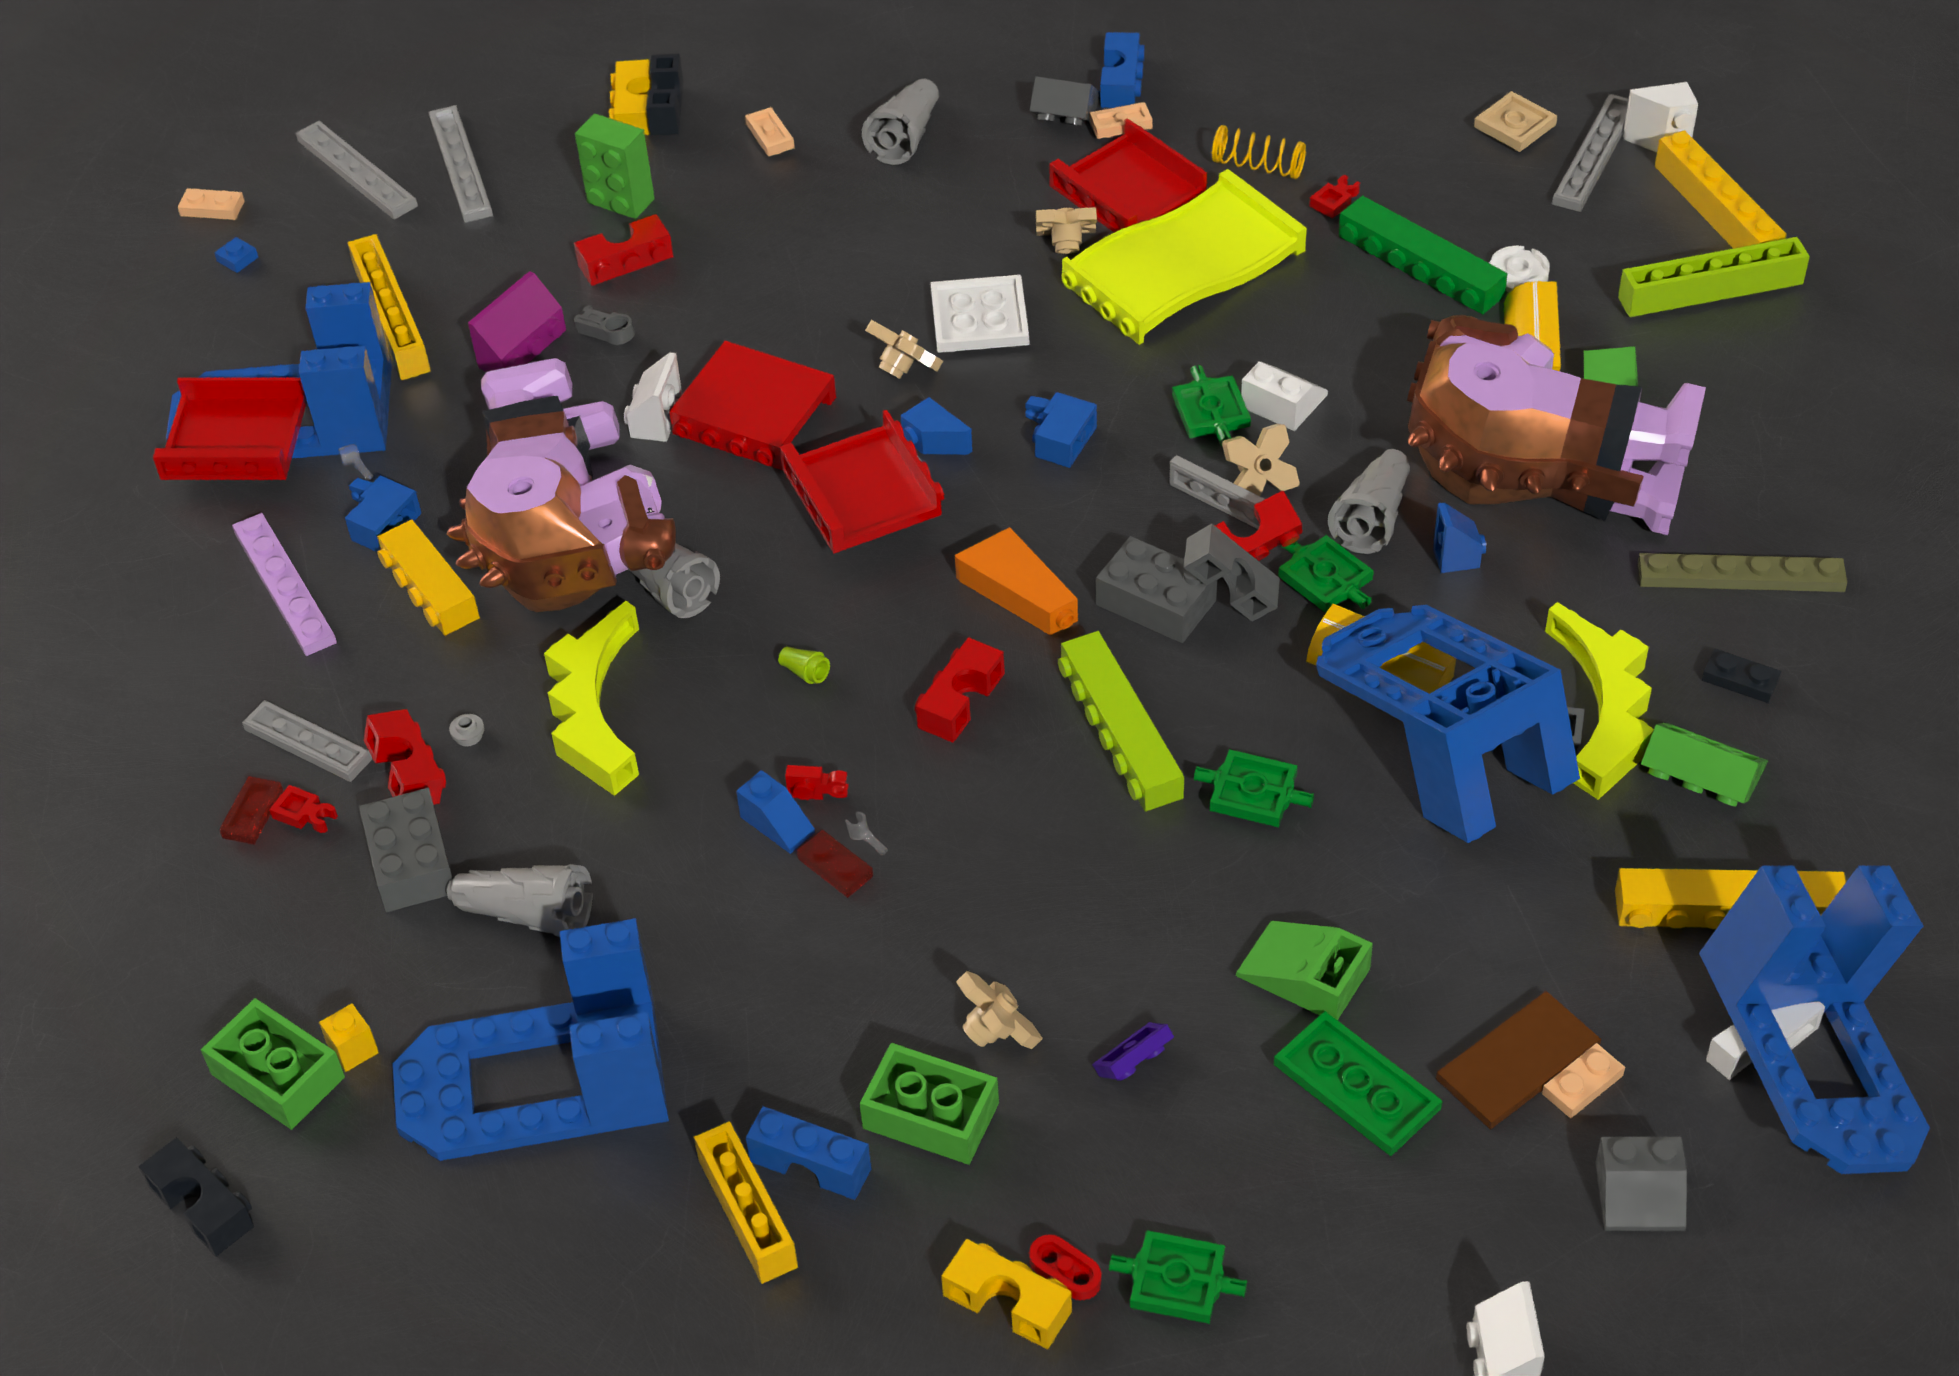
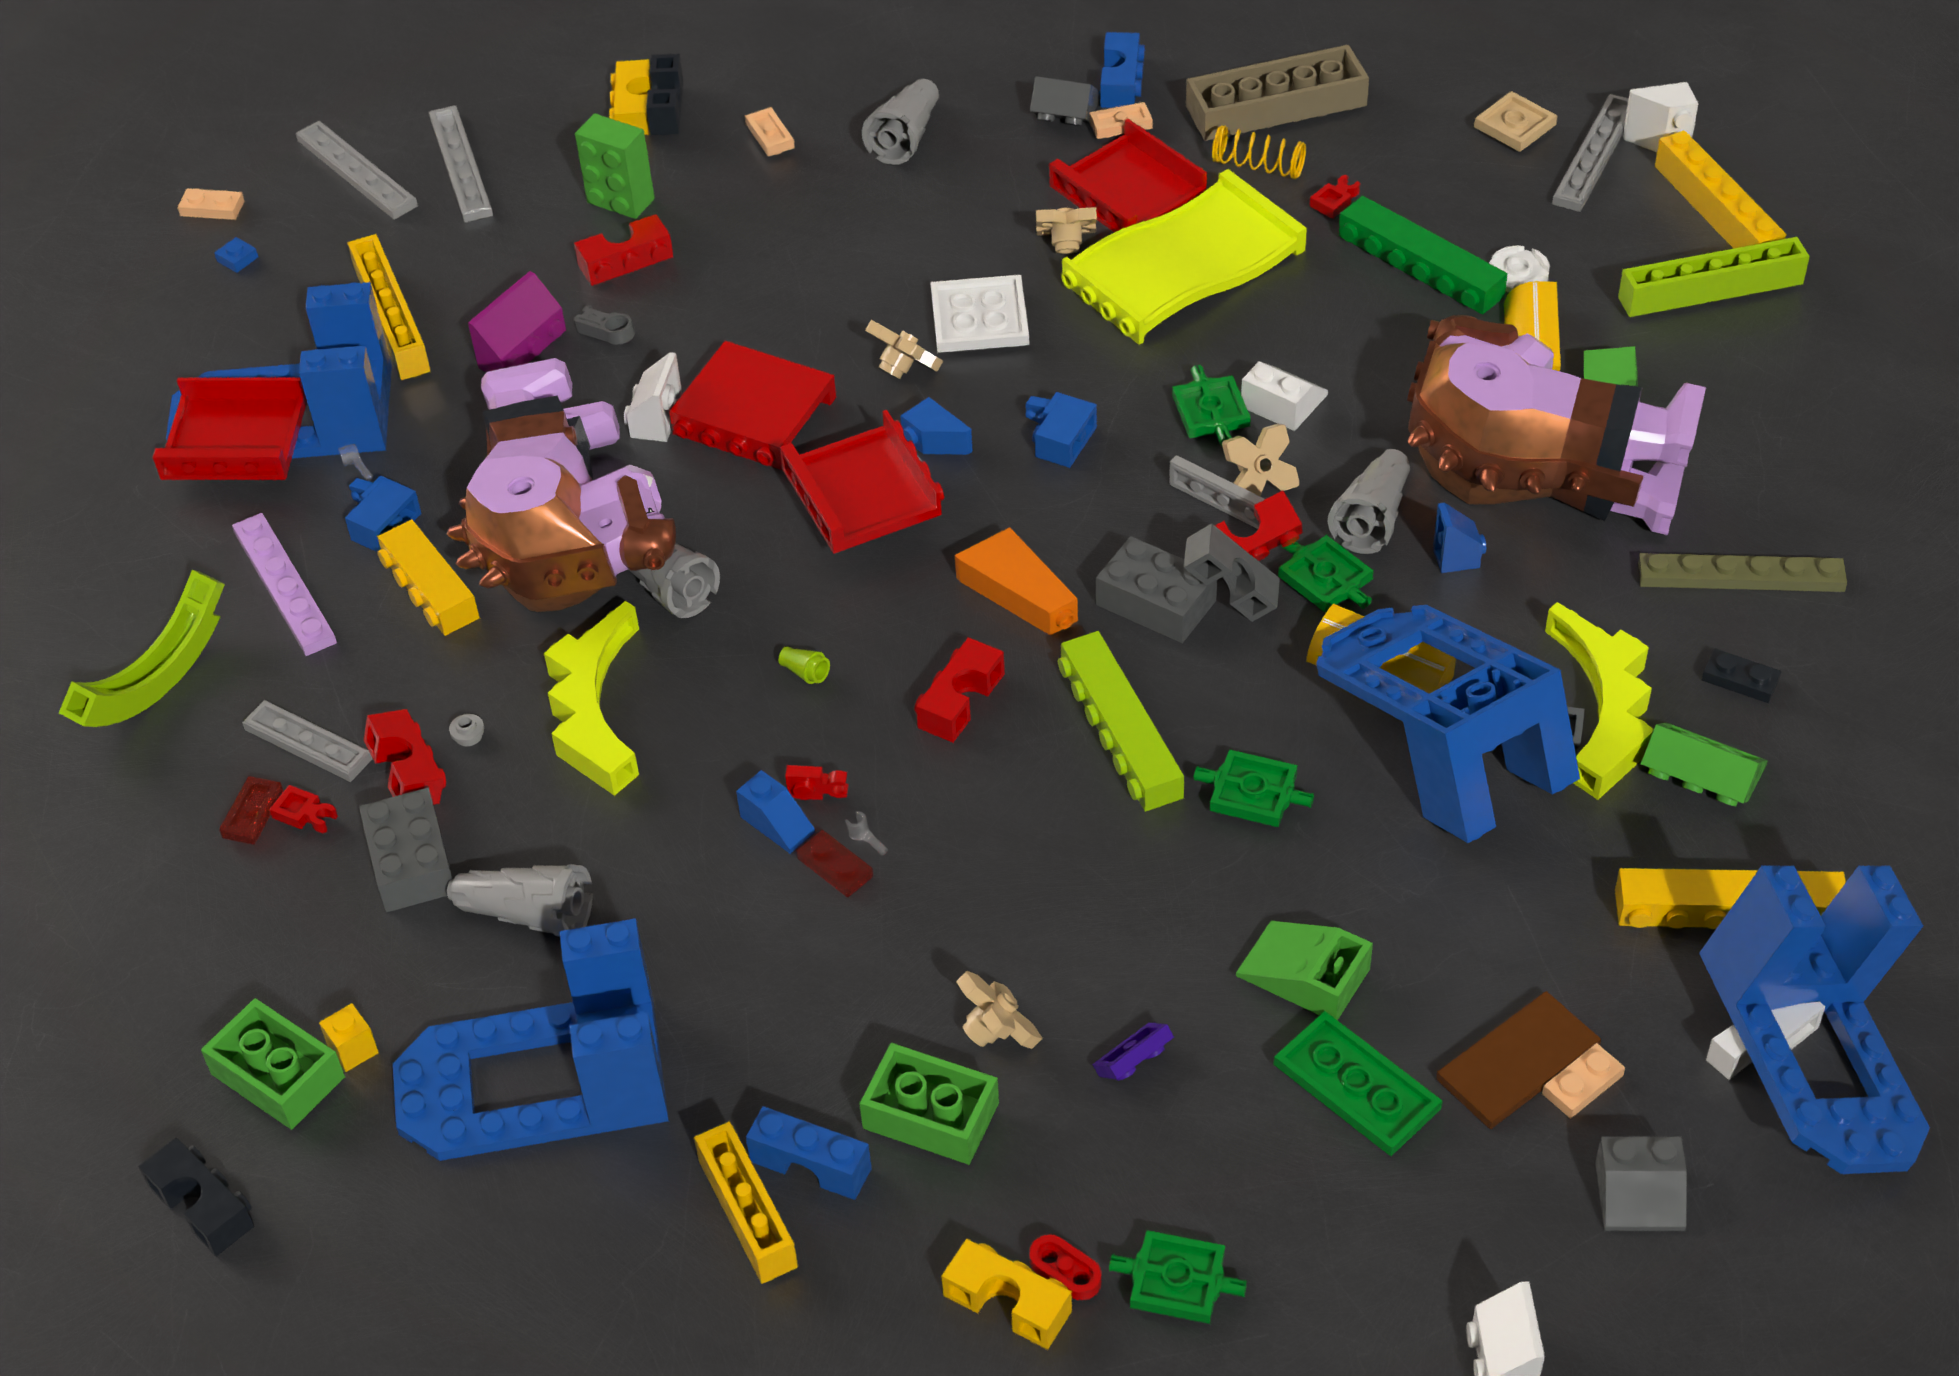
(158, 668): none -> lime arch
(1277, 91): none -> dark tan brick

